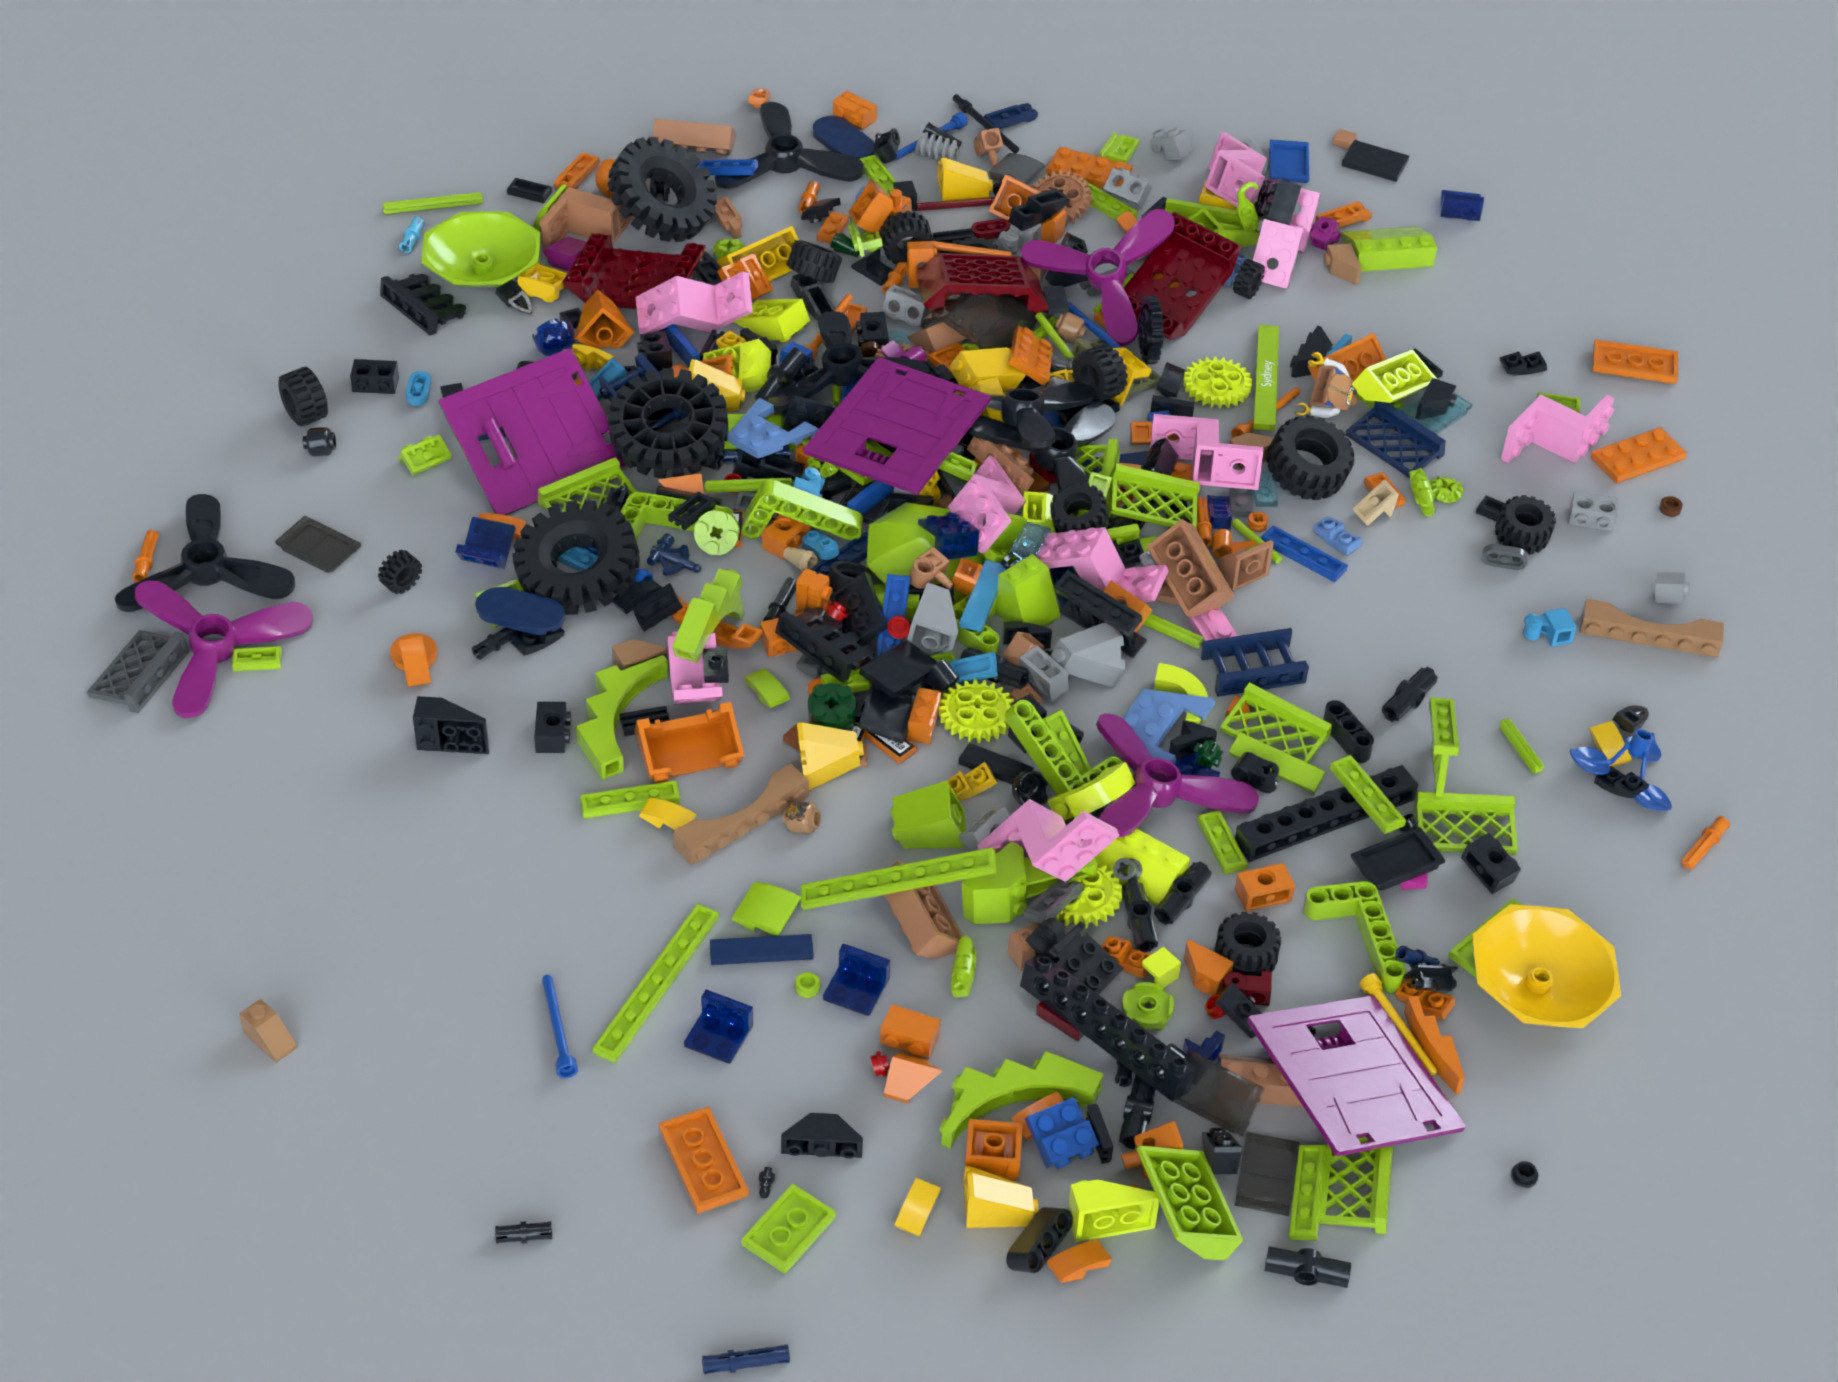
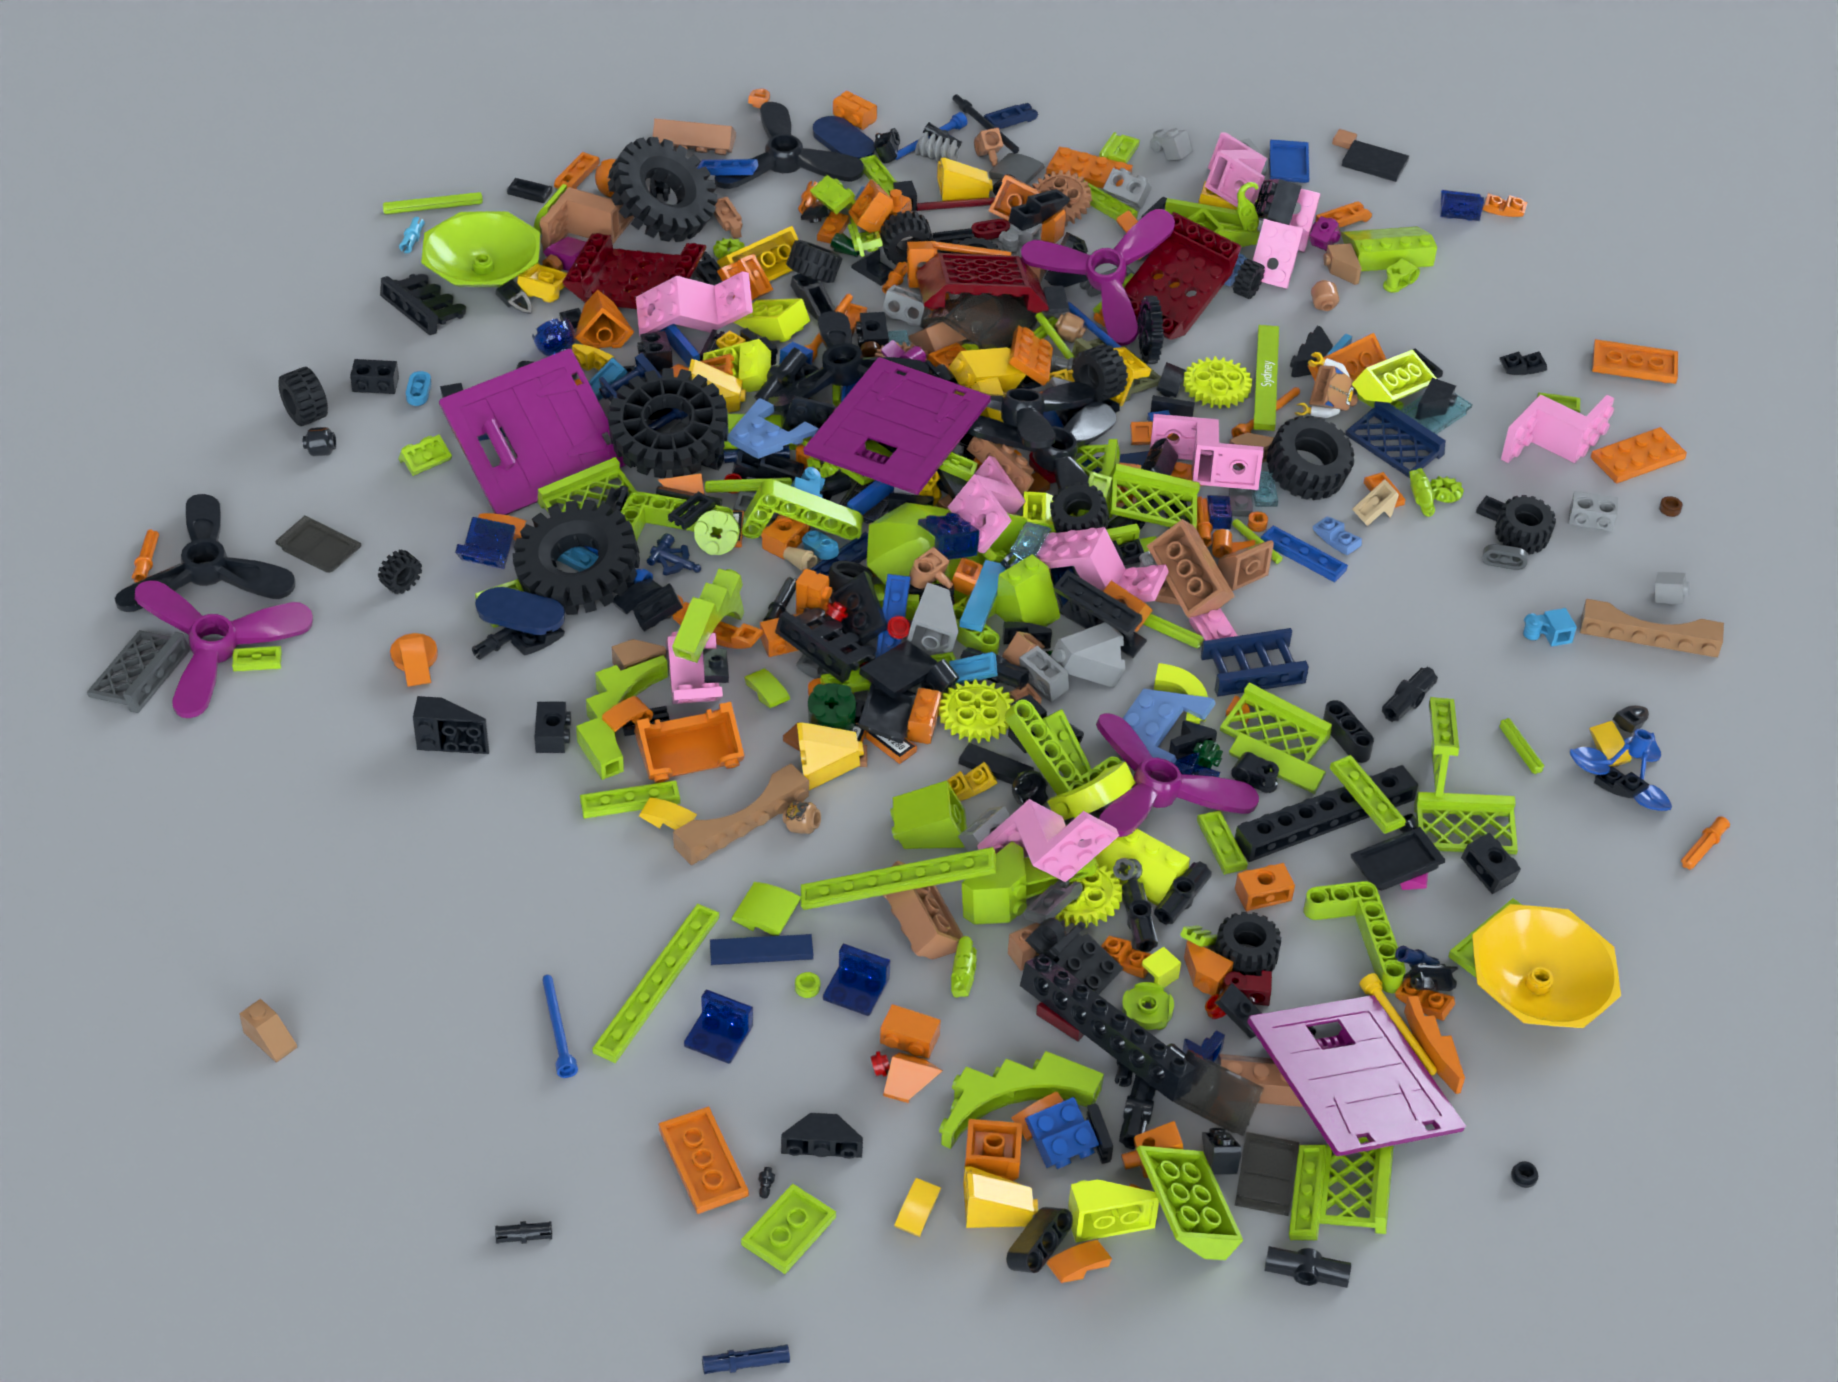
(553, 262): none -> dark orange tile
(626, 710): none -> orange panel
(833, 195): none -> lime bracket
(1198, 936): none -> lime tile
(1325, 295): none -> nougat head
(1400, 275): none -> lime piece
(1511, 207): none -> orange slope

